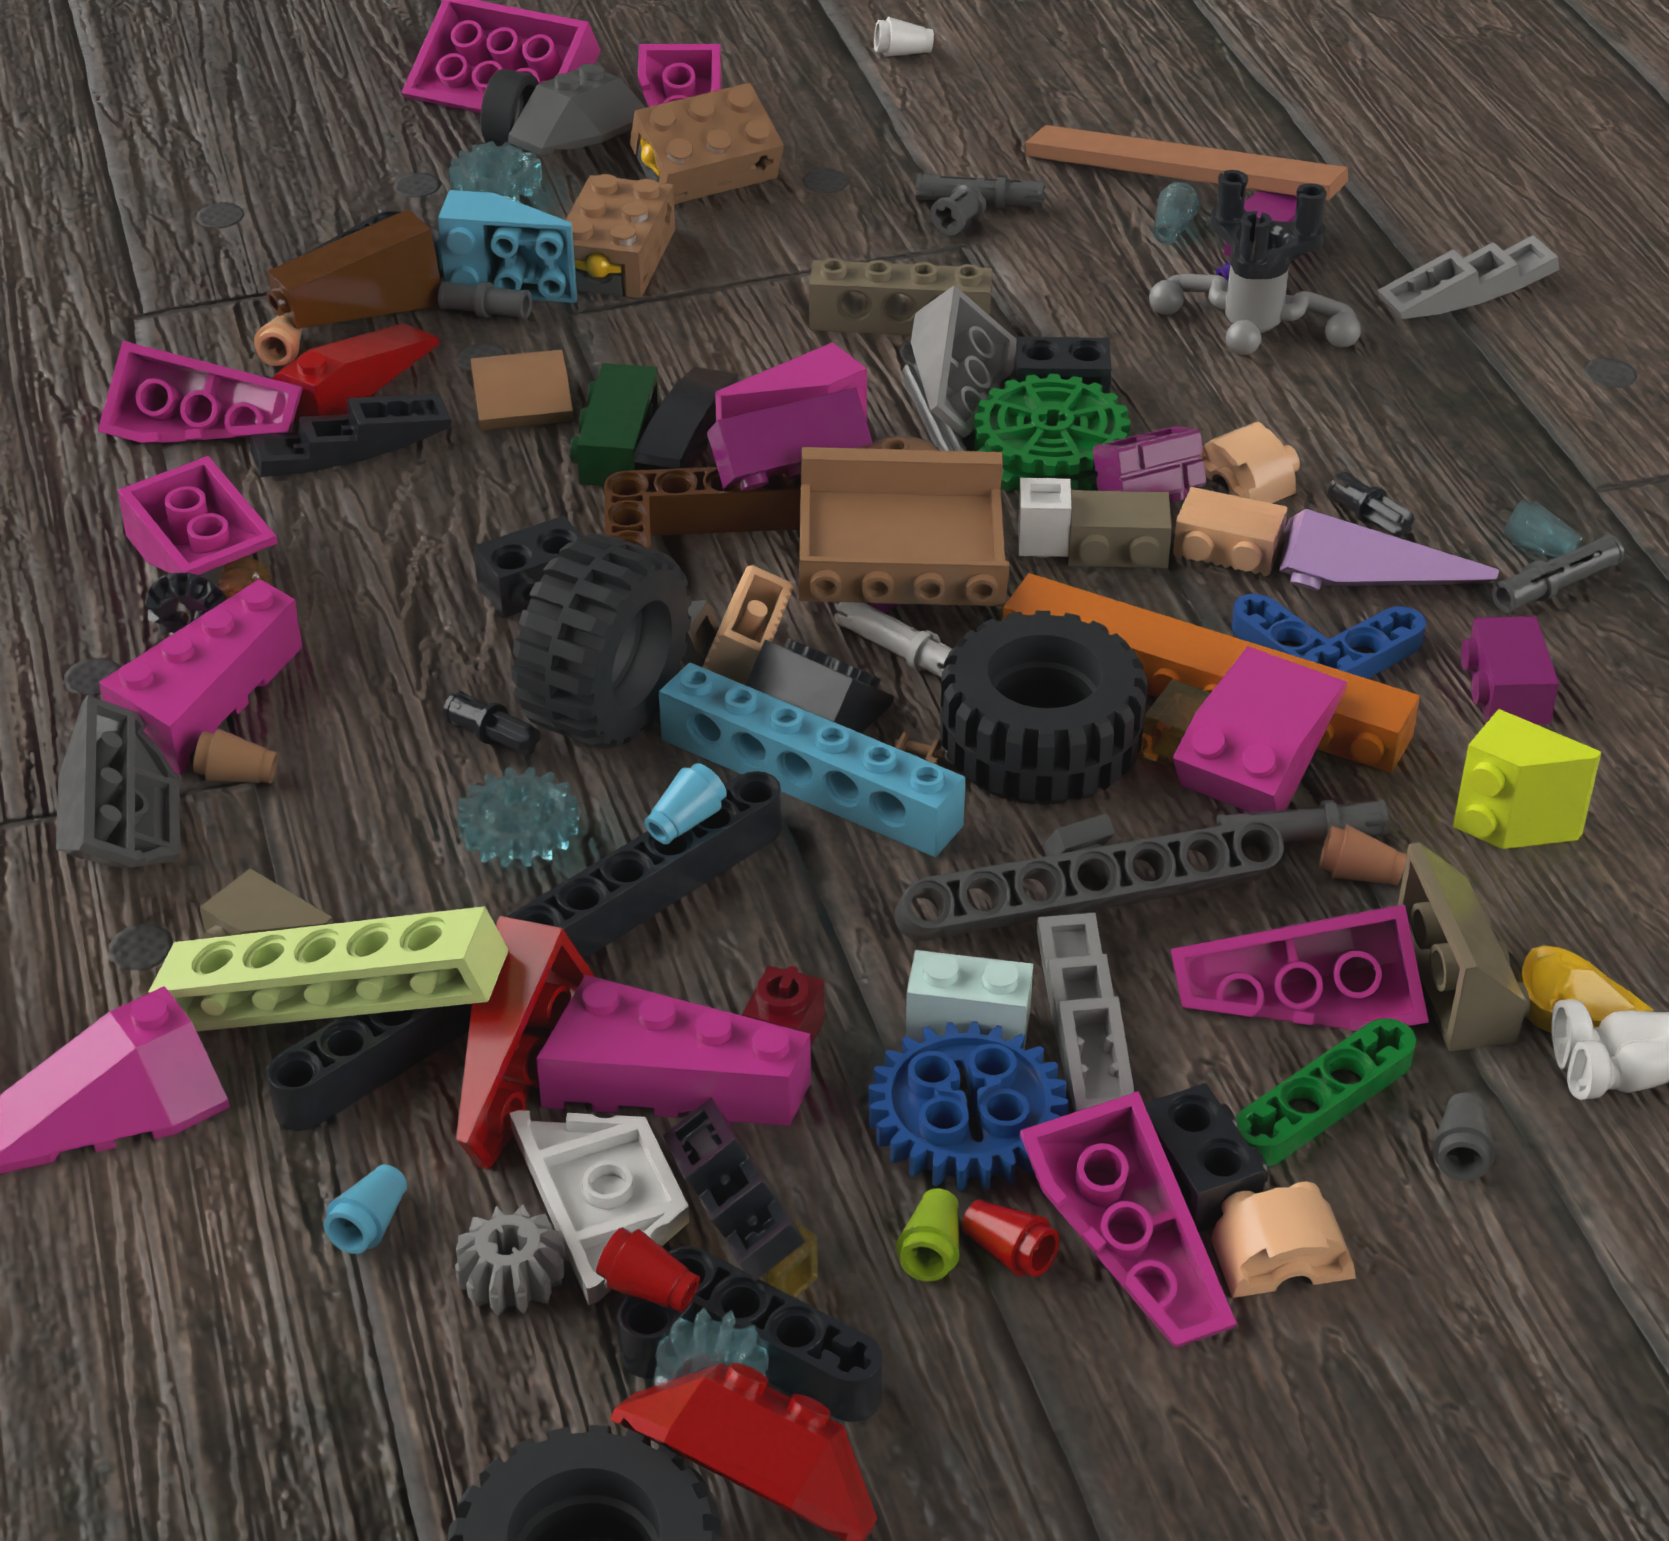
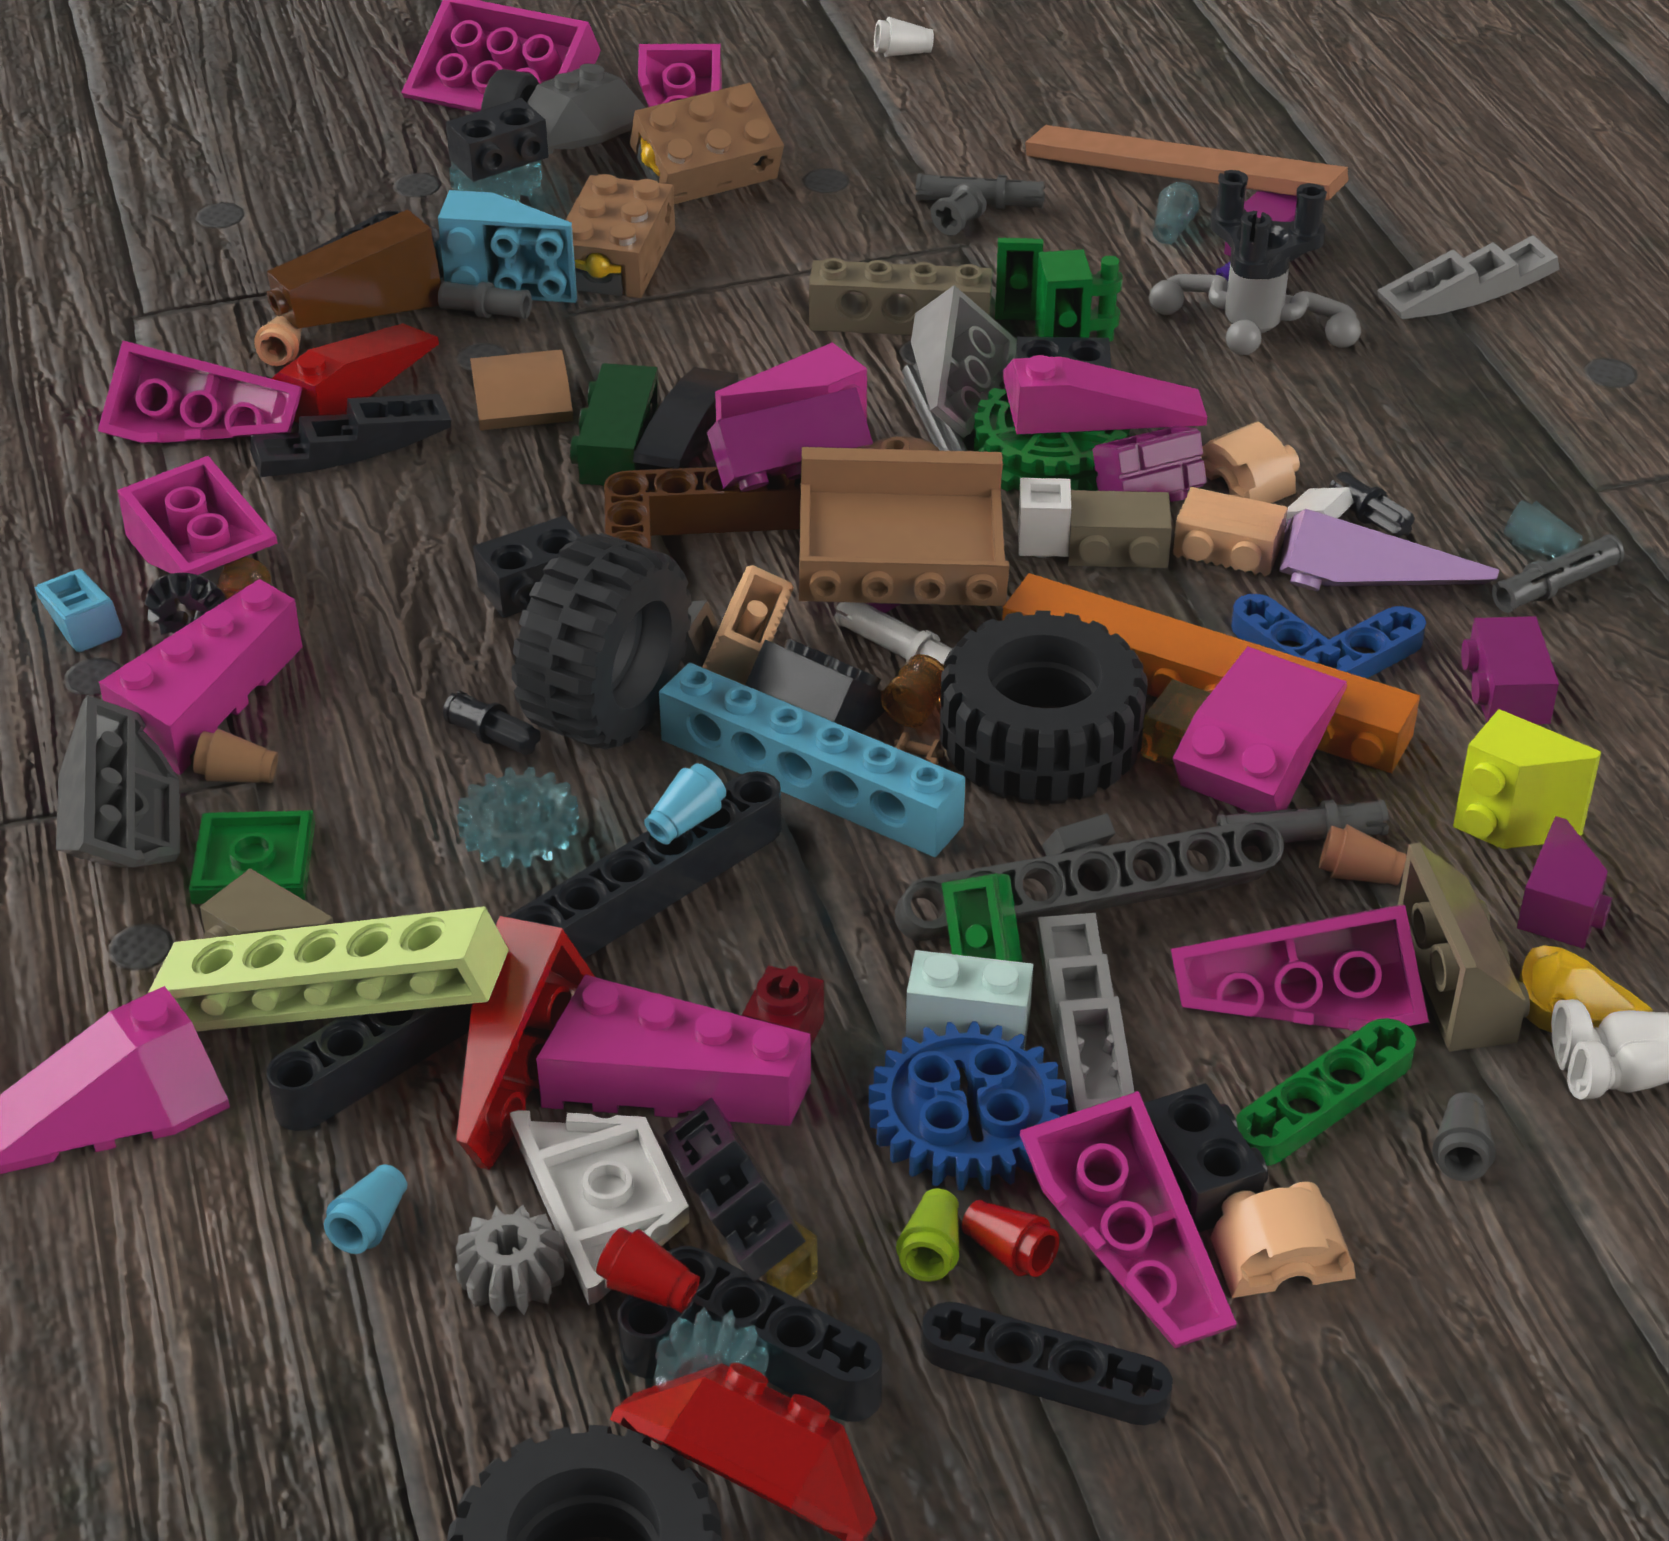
(80, 610): none -> medium azure slope
(266, 841): none -> green tile
(497, 139): none -> black brick
(915, 692): none -> clear orange wheel
(982, 917): none -> green slope
(1017, 278): none -> green slope
(1041, 1372): none -> black beam
(1067, 291): none -> green brick
(1081, 396): none -> dark pink wedge
(1322, 500): none -> white tile
(1565, 889): none -> magenta slope

